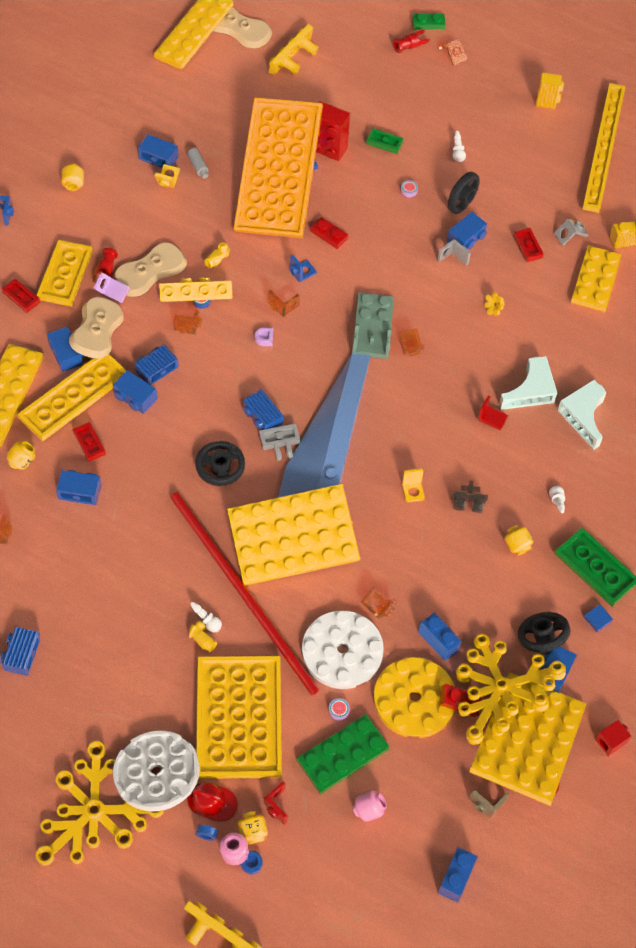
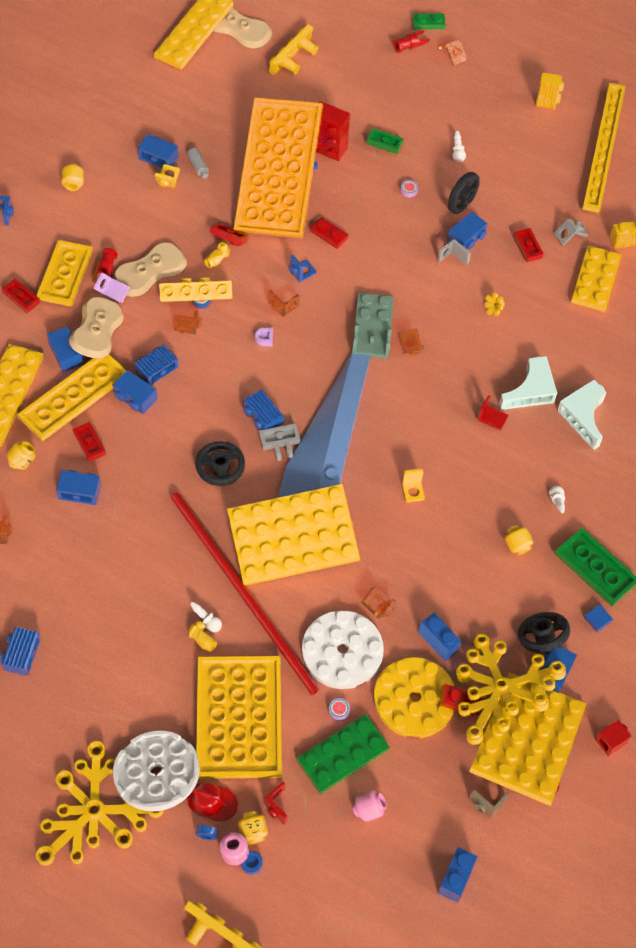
(224, 232): none -> red plate
(478, 500): clear smoke hips -> none

